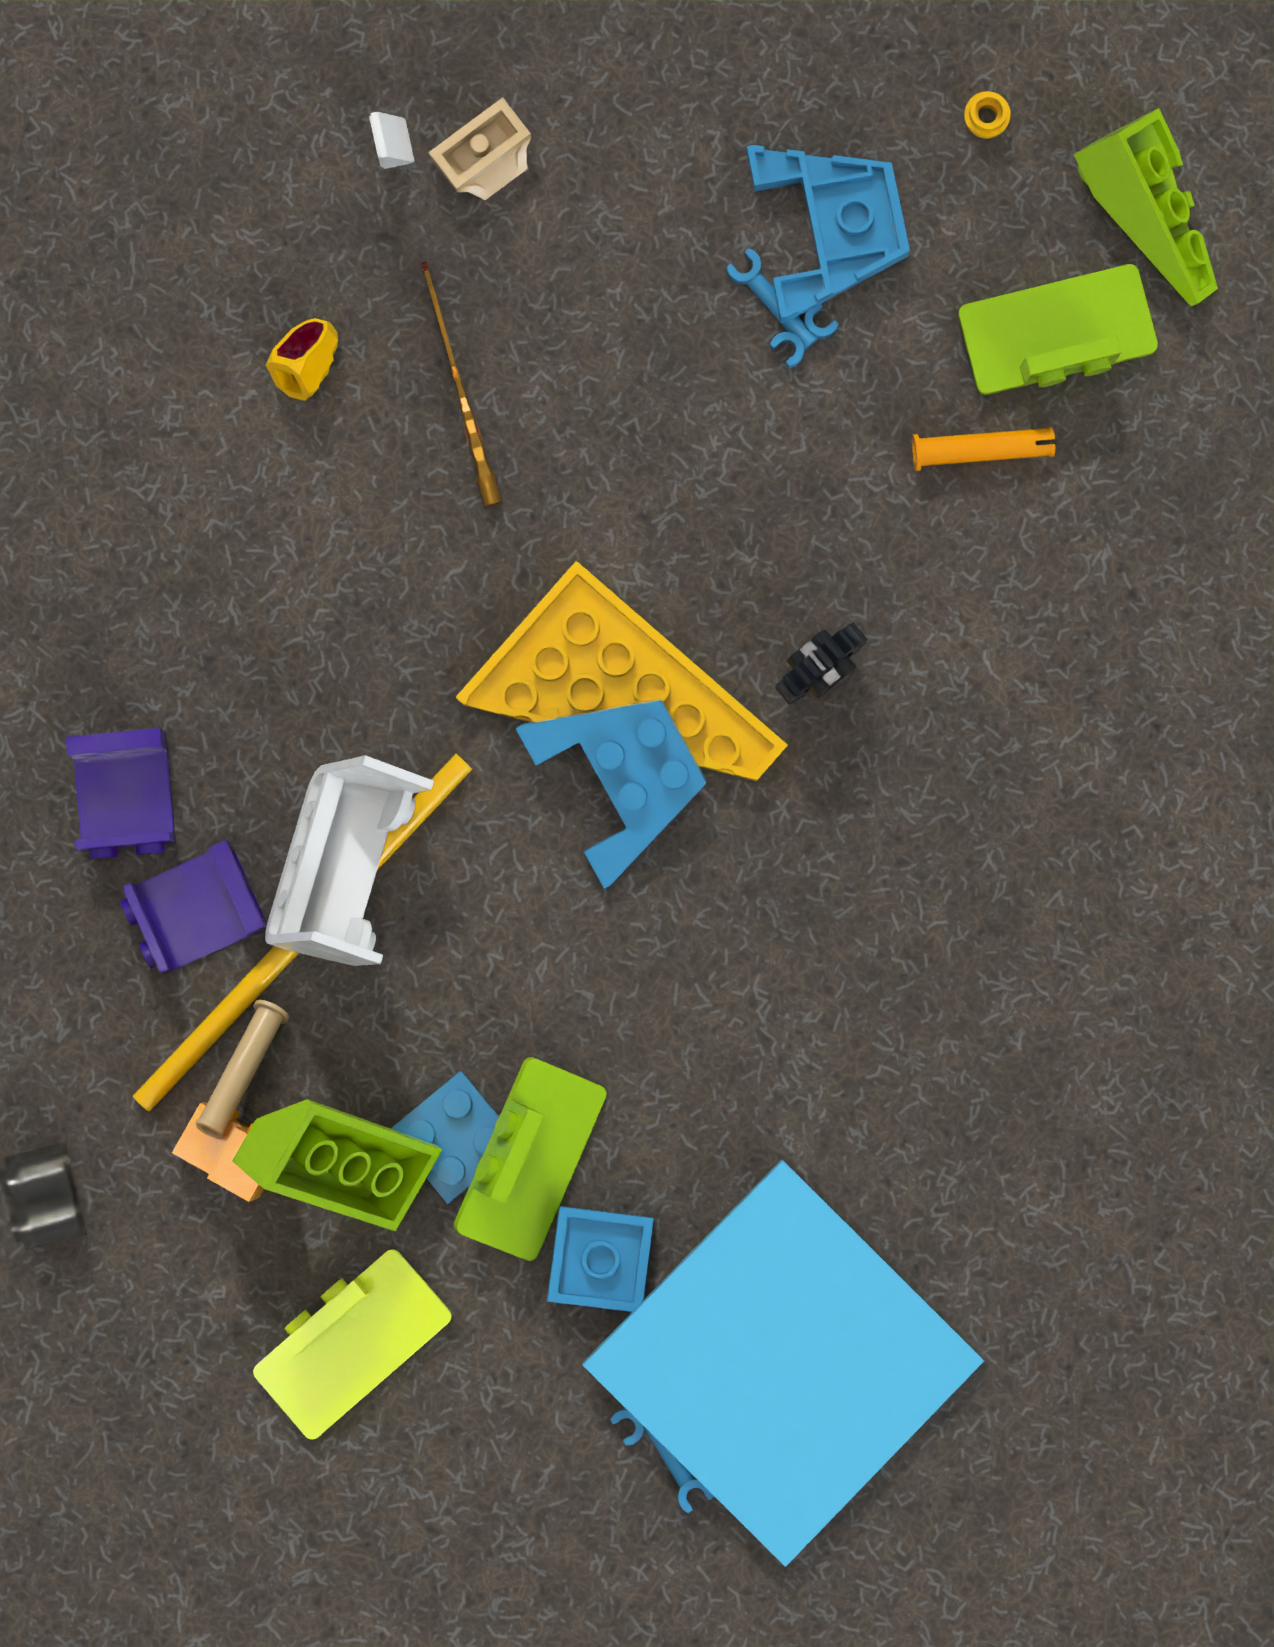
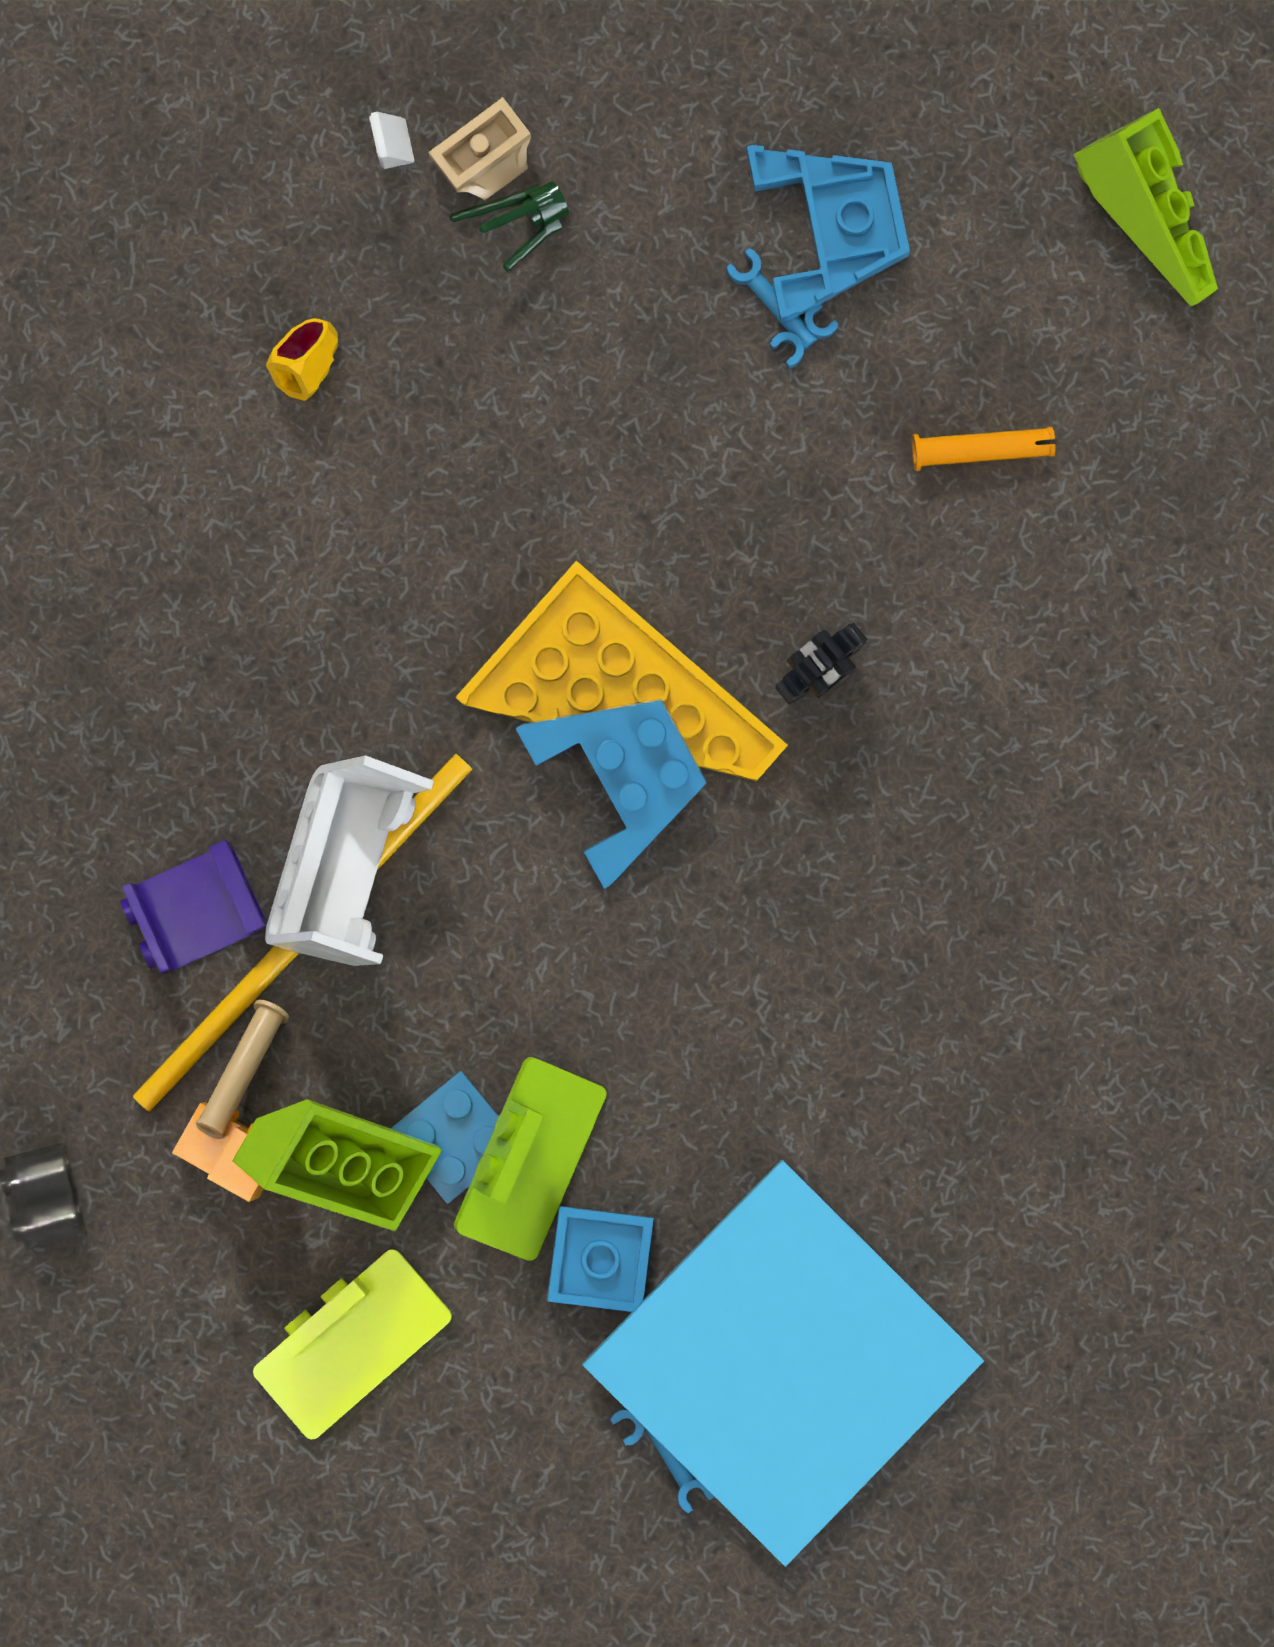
(122, 792): dark purple panel -> none
(485, 476): pearl gold sword -> none
(540, 205): none -> dark green plant
(994, 102): yellow plate -> none
(1058, 330): lime bracket -> none

